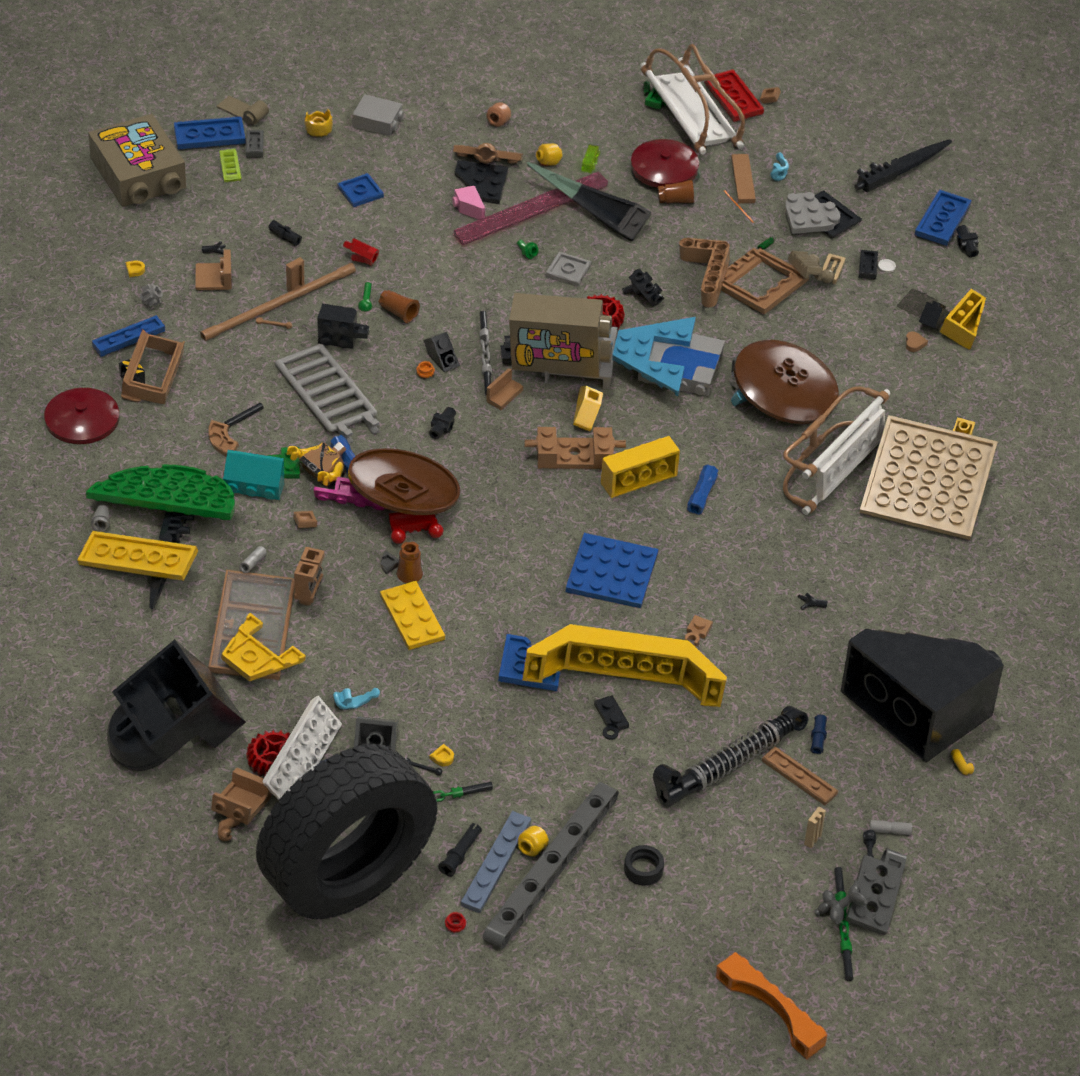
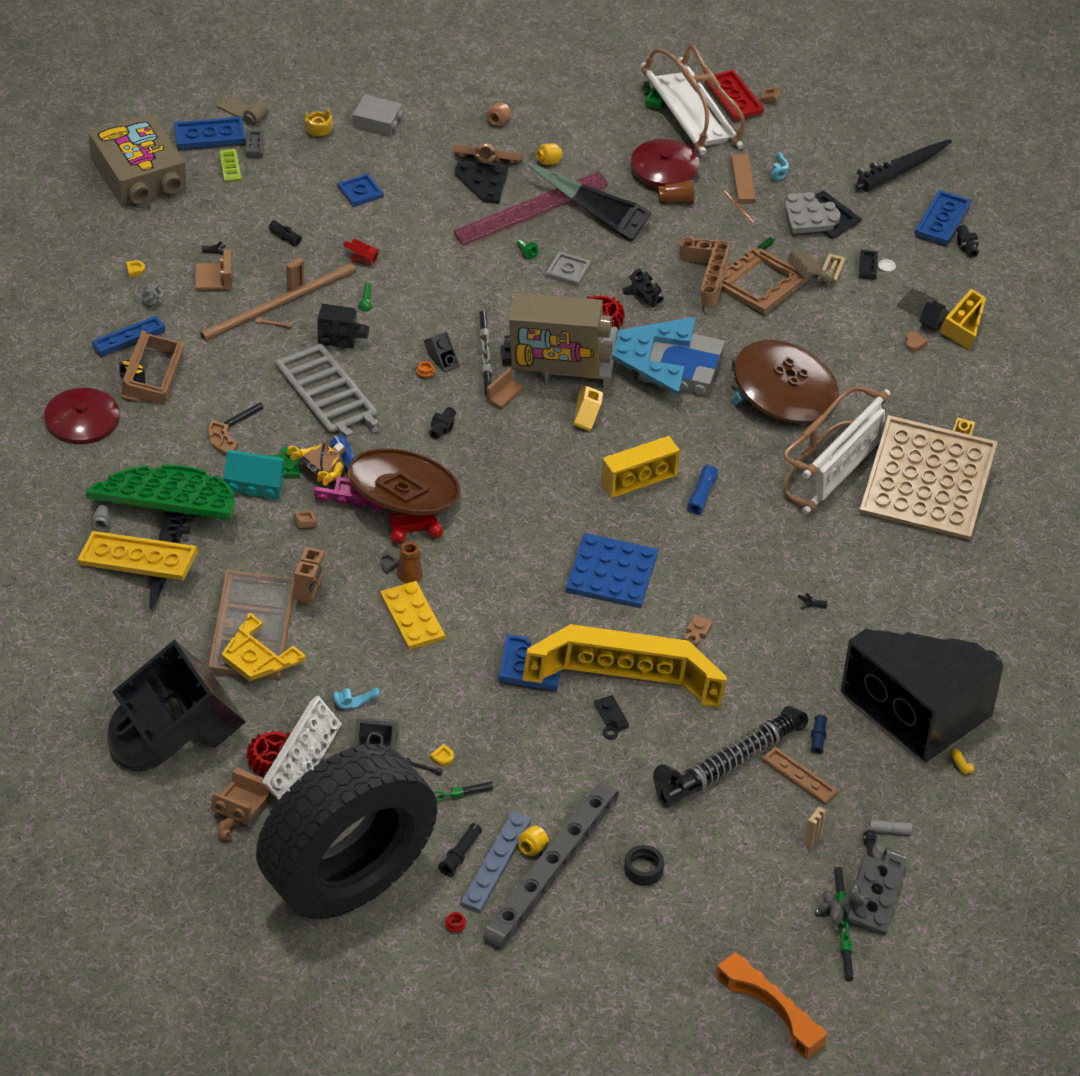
(252, 559): light grey piece -> none
(399, 305): dark orange plant -> none
(469, 202): bright pink slope -> none
(556, 454): medium nougat brick -> none
(590, 158): clear neon green piece -> none

